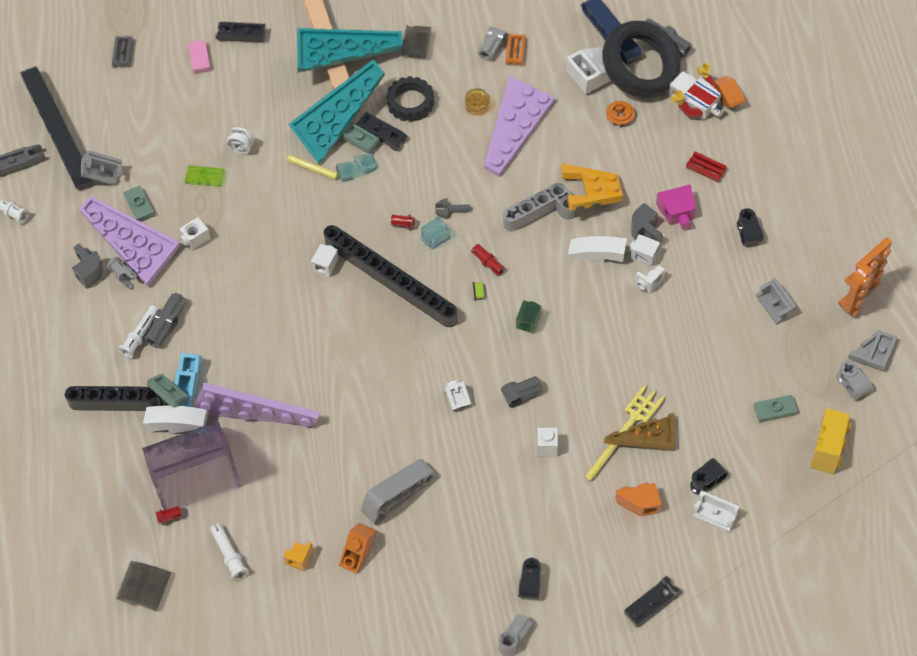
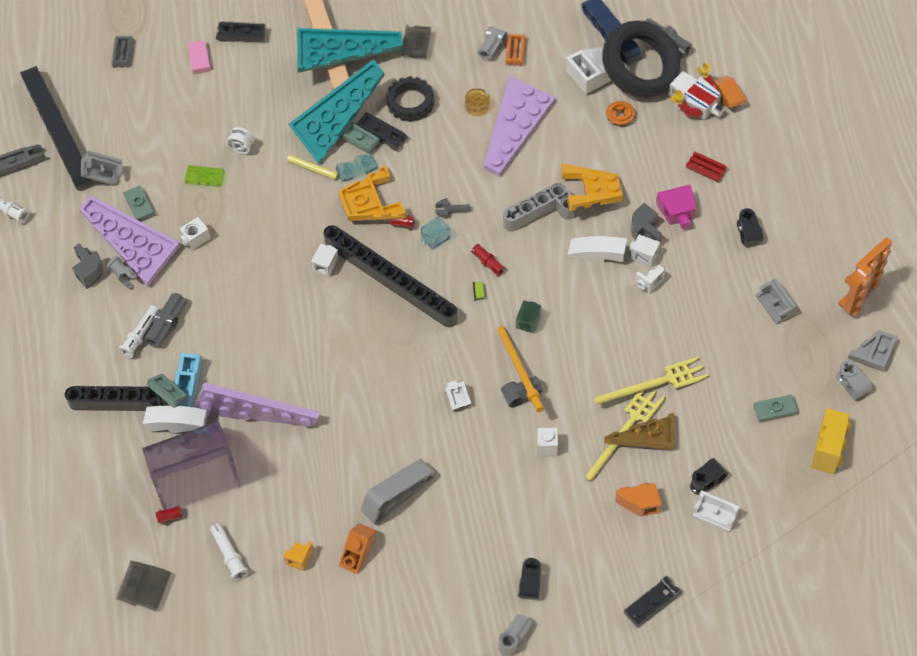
(362, 202): none -> light orange wing
(532, 393): none -> light orange bar
(670, 377): none -> light yellow piece

